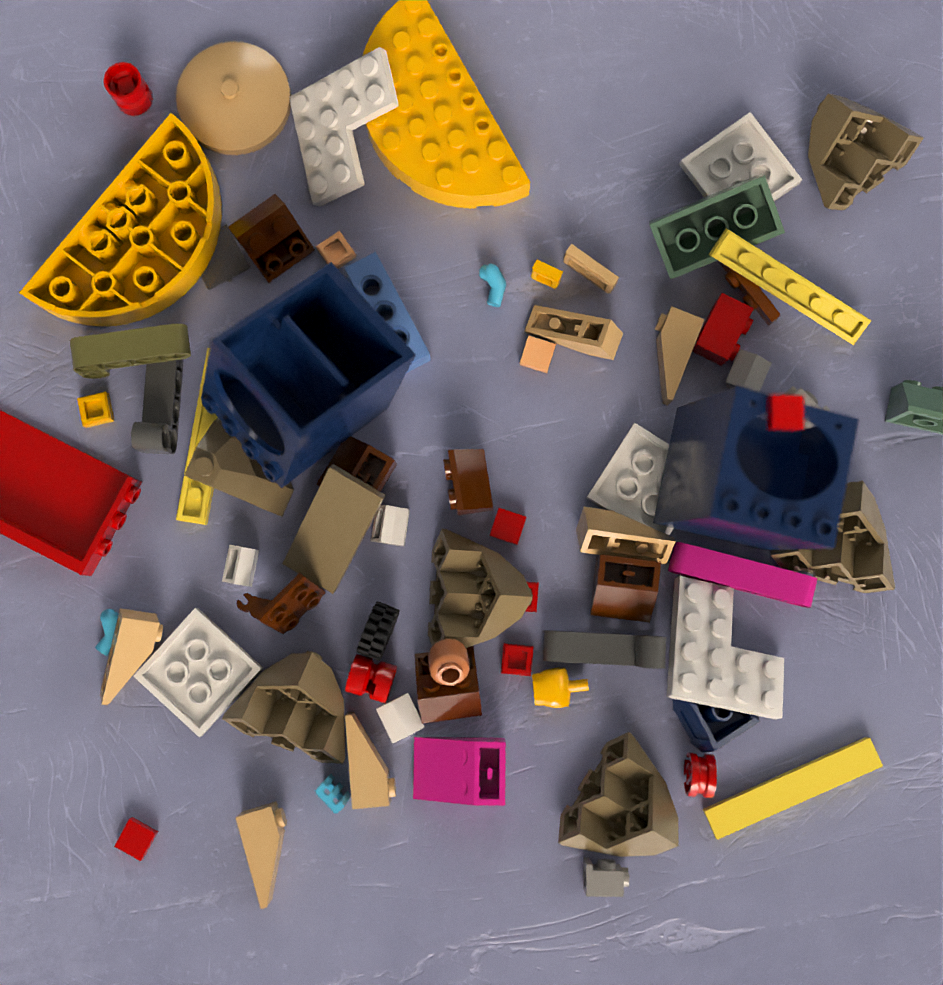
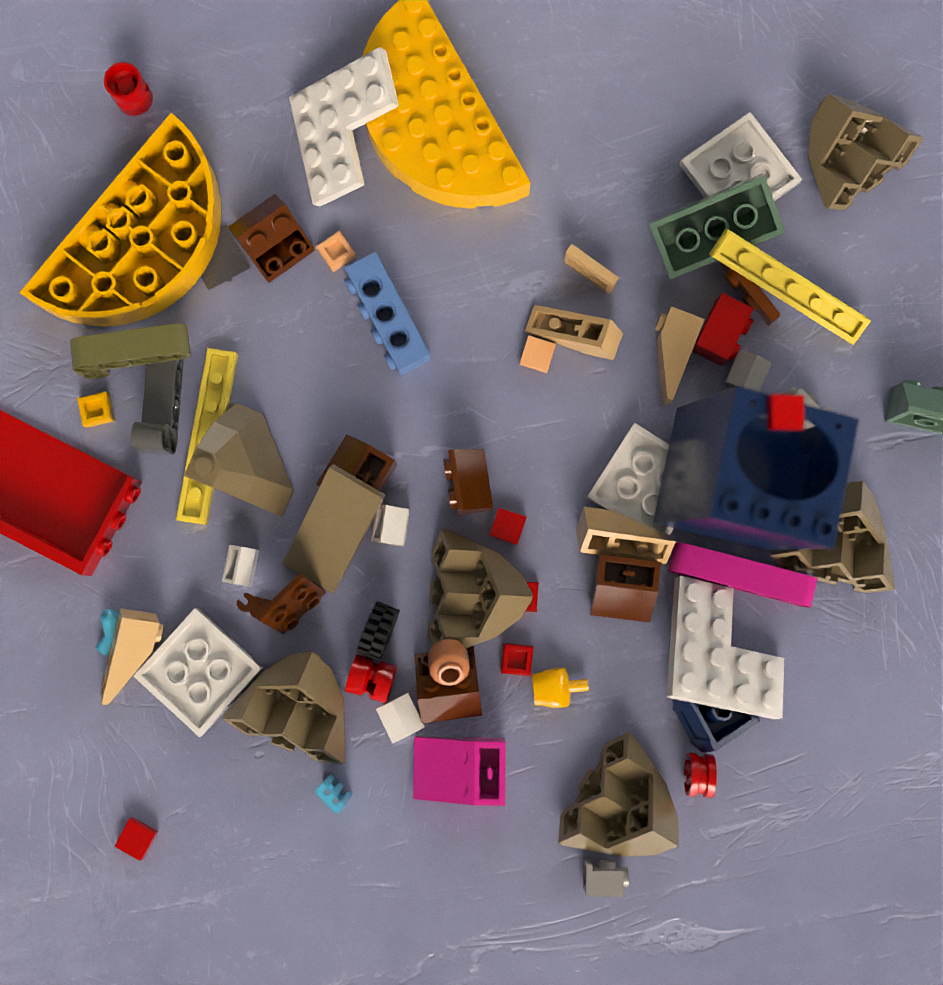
(234, 98): tan dish -> none
(262, 841): tan slope -> none
(304, 373): dark blue container -> none
(367, 770): tan slope -> none
(497, 282): medium azure arm -> none
(546, 274): yellow tile -> none
(605, 649): dark grey beam -> none
(792, 787): light yellow tile -> none

